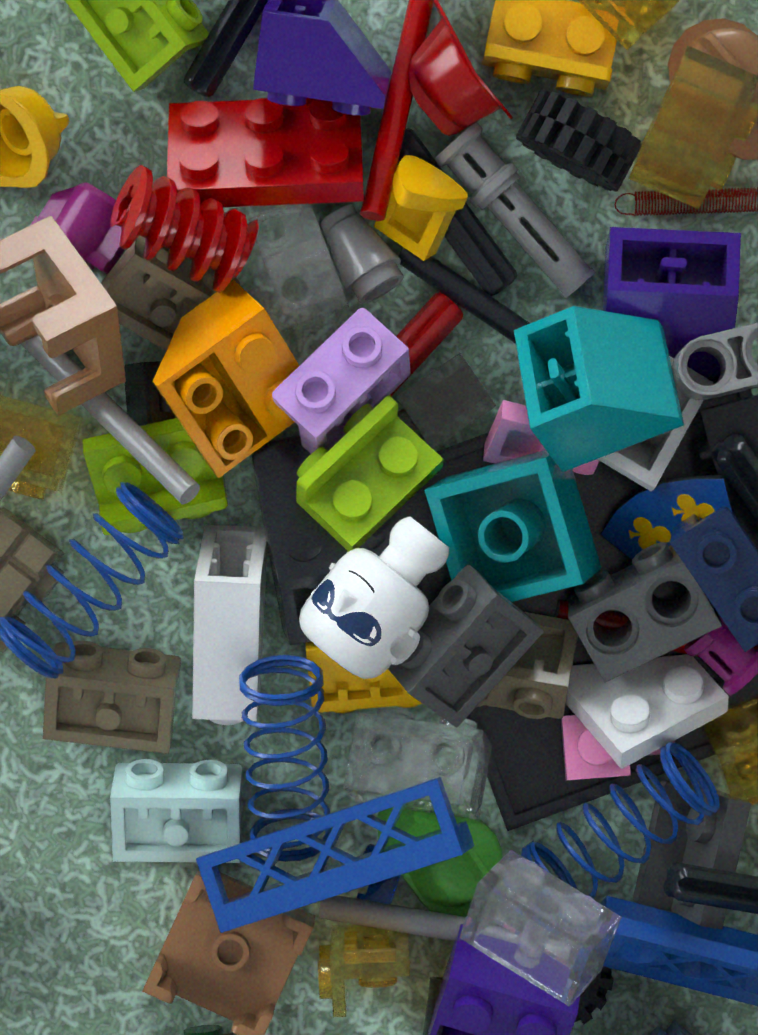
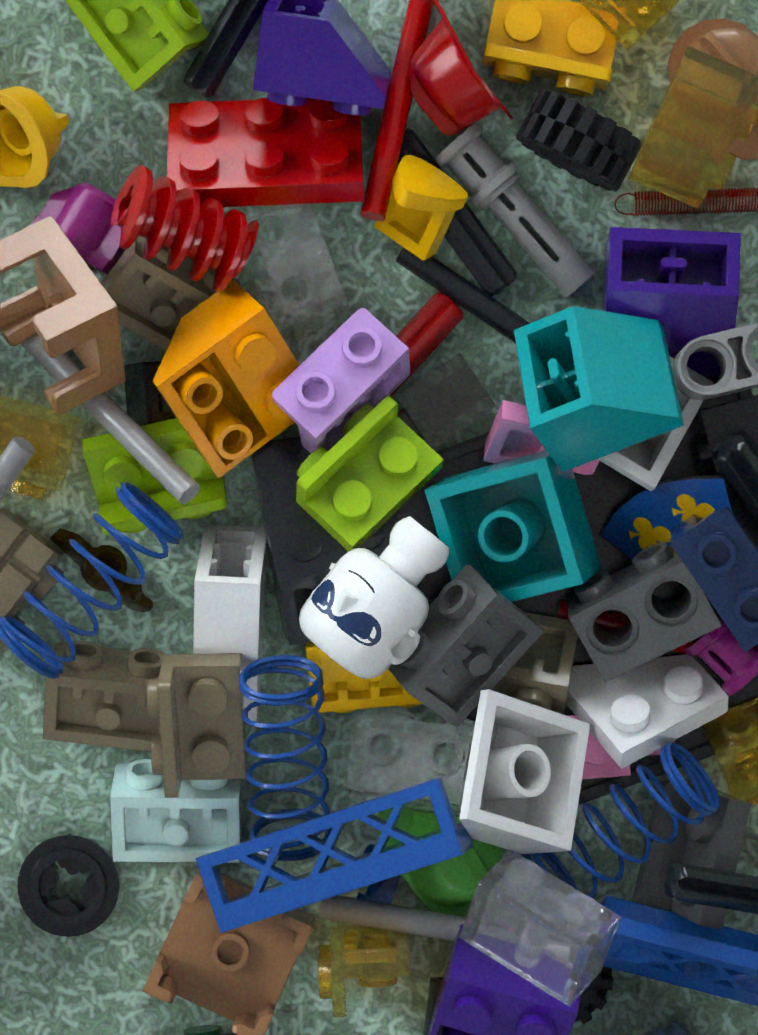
(62, 914): none -> black gear
(131, 594): none -> dark brown piece
(198, 719): none -> dark tan bracket
(361, 255): light grey cone -> none
(523, 775): none -> white slope

